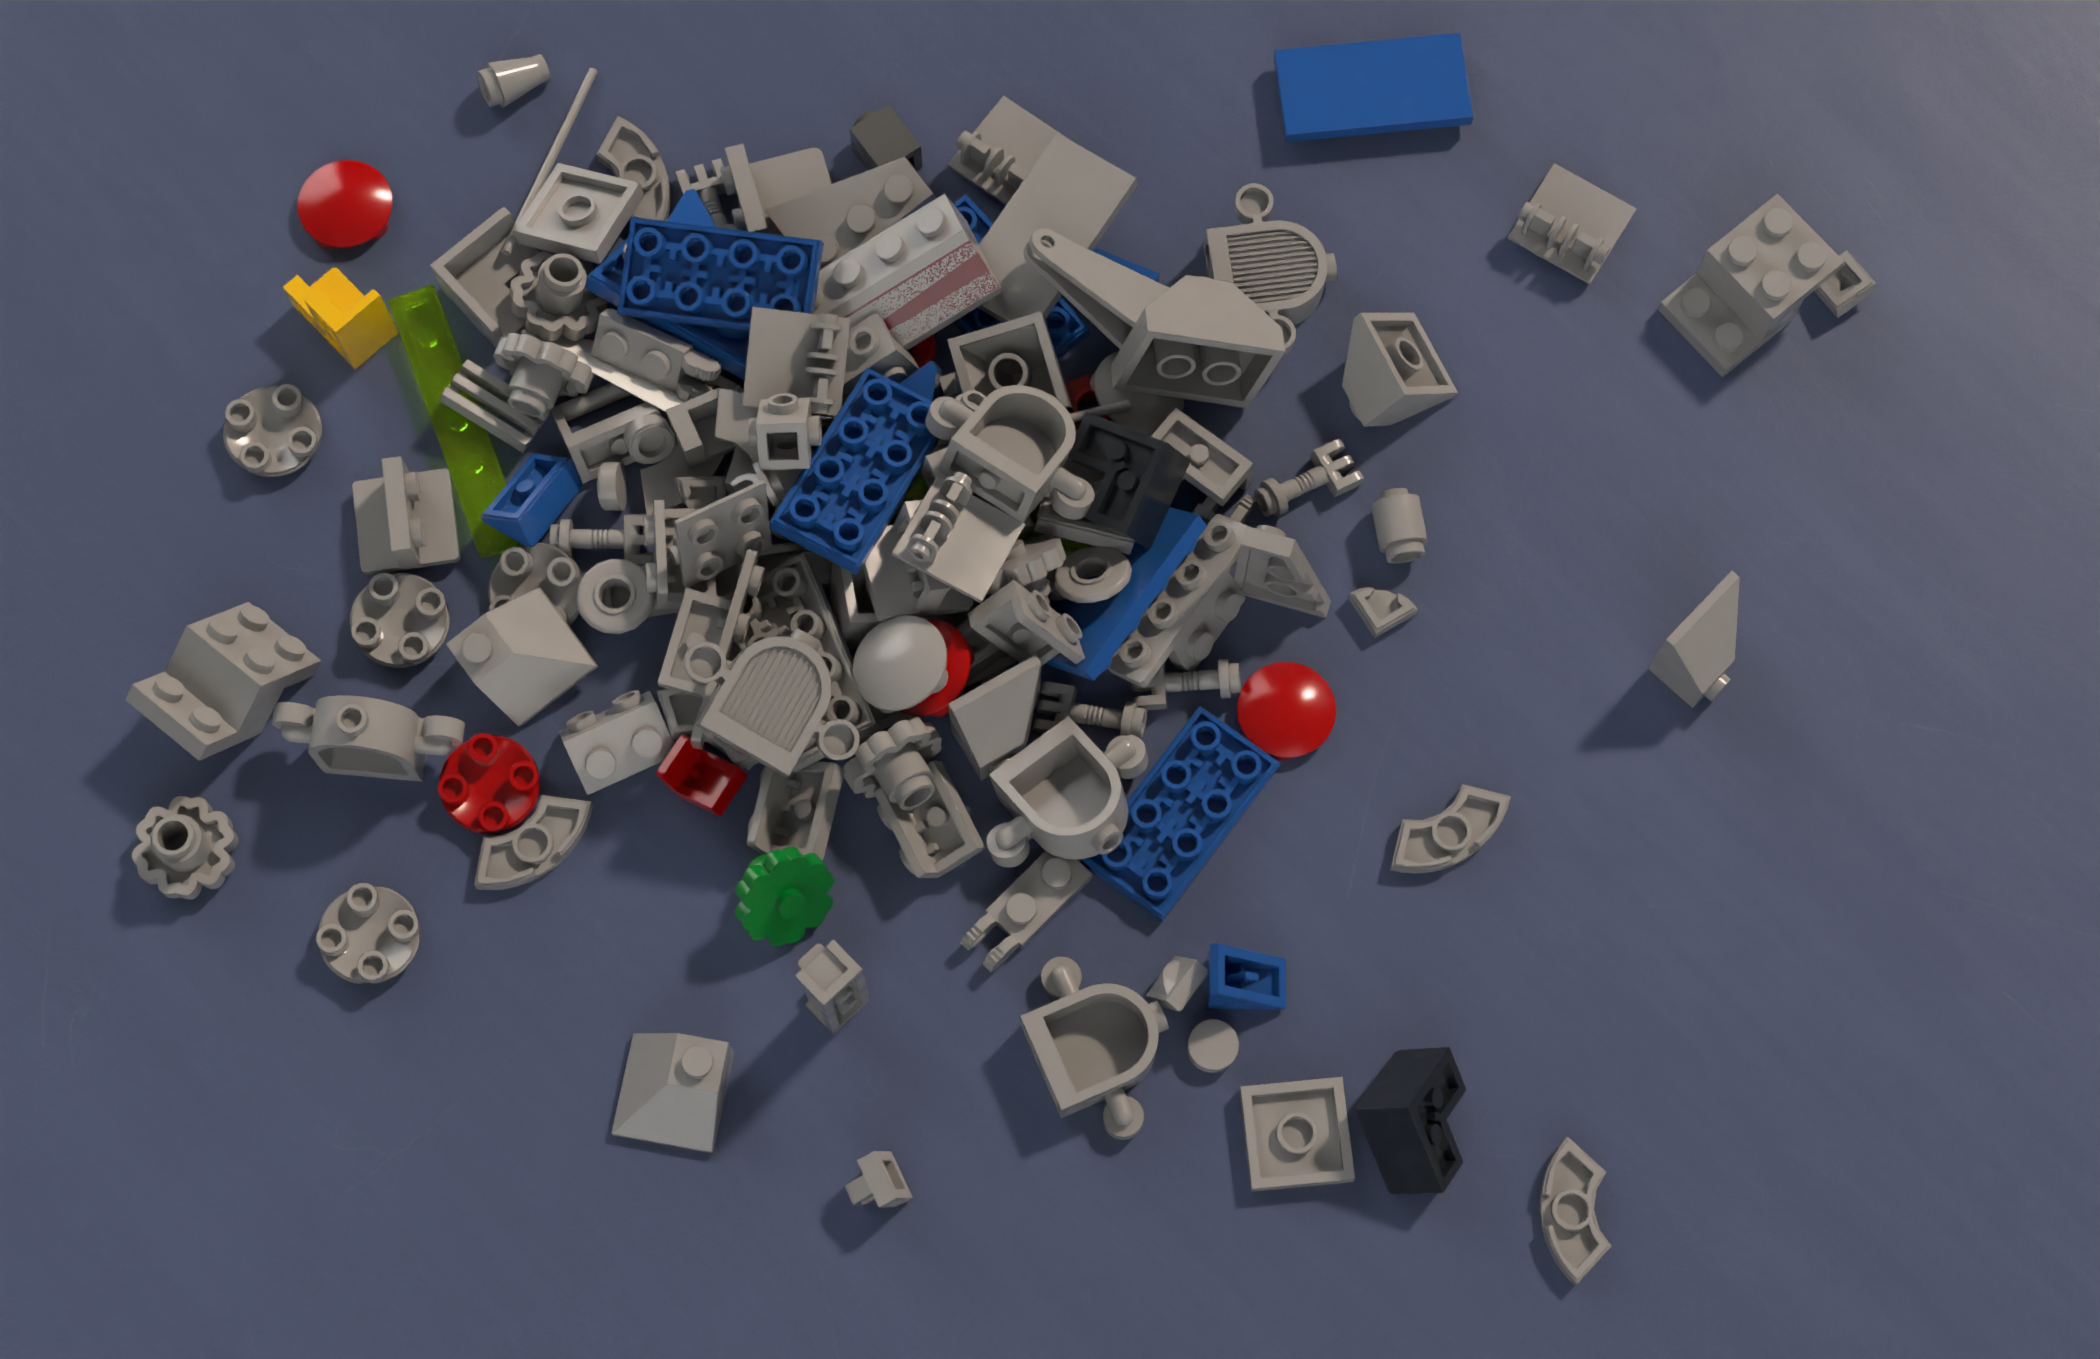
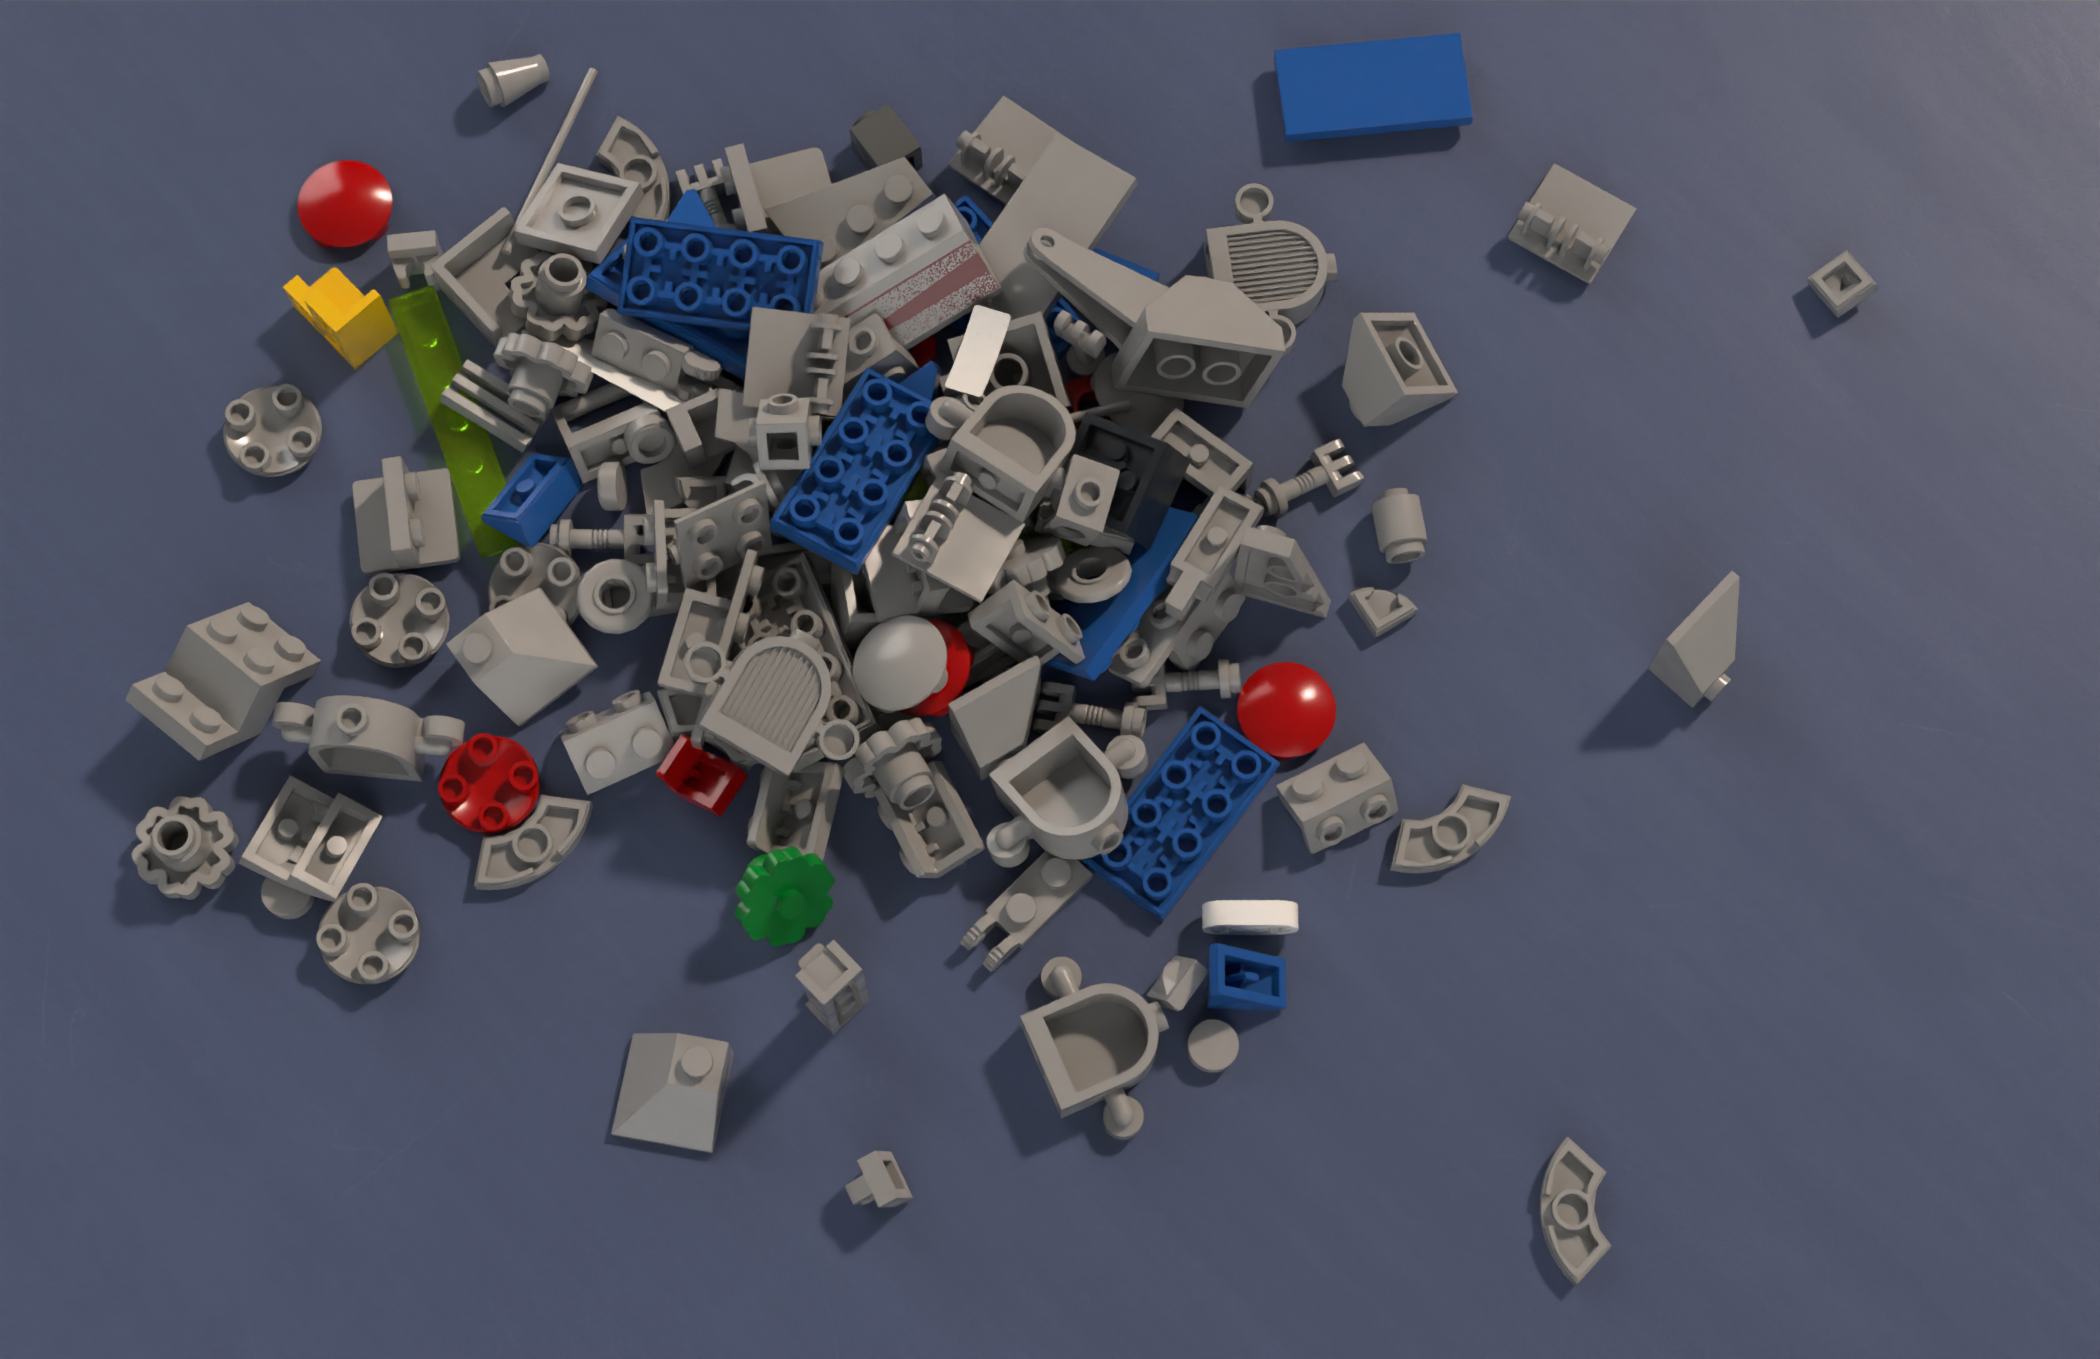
(285, 901): none -> light grey tile
(310, 840): none -> light grey slope
(413, 255): none -> light grey tile
(978, 351): none -> white sticker
(1083, 501): none -> light grey bracket
(1086, 347): none -> light grey hinge
(1209, 550): none -> light grey hinge
(1250, 917): none -> white beam
(1296, 1134): light grey tile -> none
(1339, 797): none -> light grey bracket
(1408, 1123): black panel -> none
(1750, 285): light grey bracket -> none

